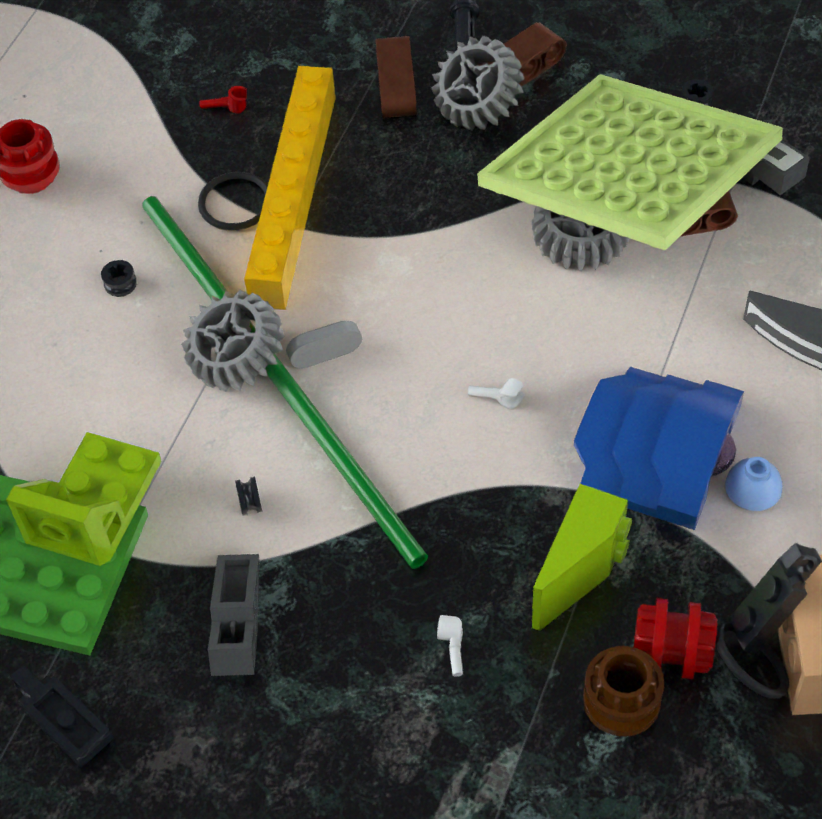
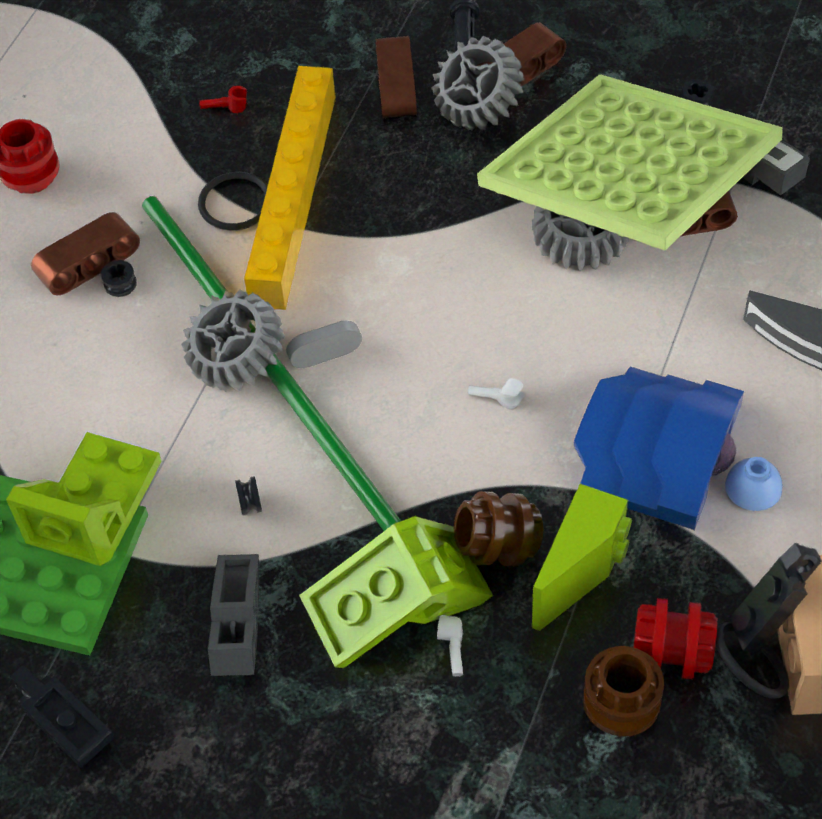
(84, 253): none -> copper beam
(396, 578): none -> lime bracket
(498, 529): none -> reddish brown piece

